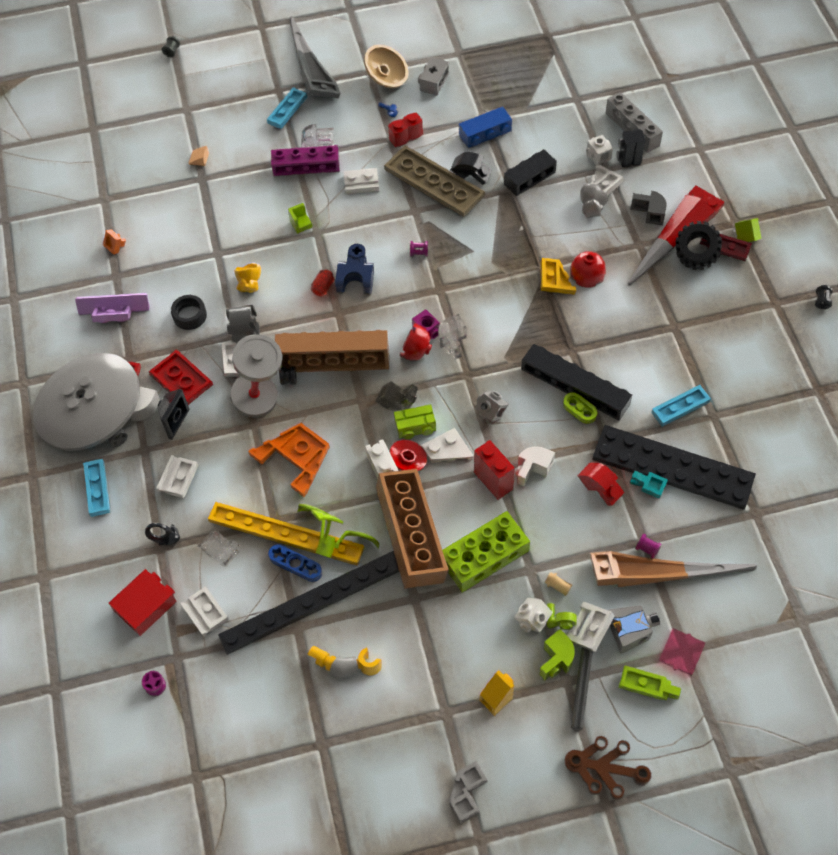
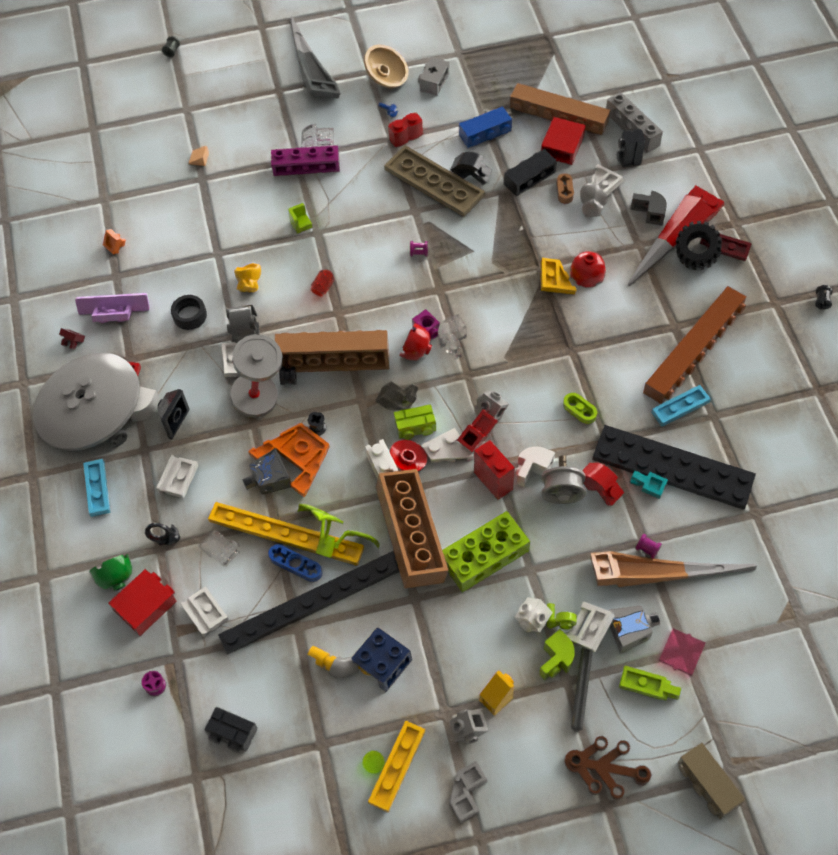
(72, 336): none -> dark red tile
(113, 573): none -> green cylinder
(179, 373): red tile -> none
(230, 729): none -> black brick
(268, 474): none -> dark grey torso
(287, 108): medium azure plate -> none
(317, 423): none -> black bush
(355, 270): dark blue piece -> none
(361, 181): white plate -> none
(373, 762): none -> clear neon green tile
(382, 658): none -> dark blue bracket
(396, 766): none -> yellow plate
(468, 726): none -> light grey brick
(478, 431): none -> red brick
(551, 105): none -> medium nougat brick
(558, 583): tan pin -> none
(561, 188): none -> medium nougat beam
(563, 140): none -> red brick
(563, 483): none -> light grey wheel
(573, 379): black brick -> none
(599, 150): white brick -> none
(694, 345): none -> dark orange brick
(710, 781): none -> dark tan brick
(748, 230): lime panel -> none

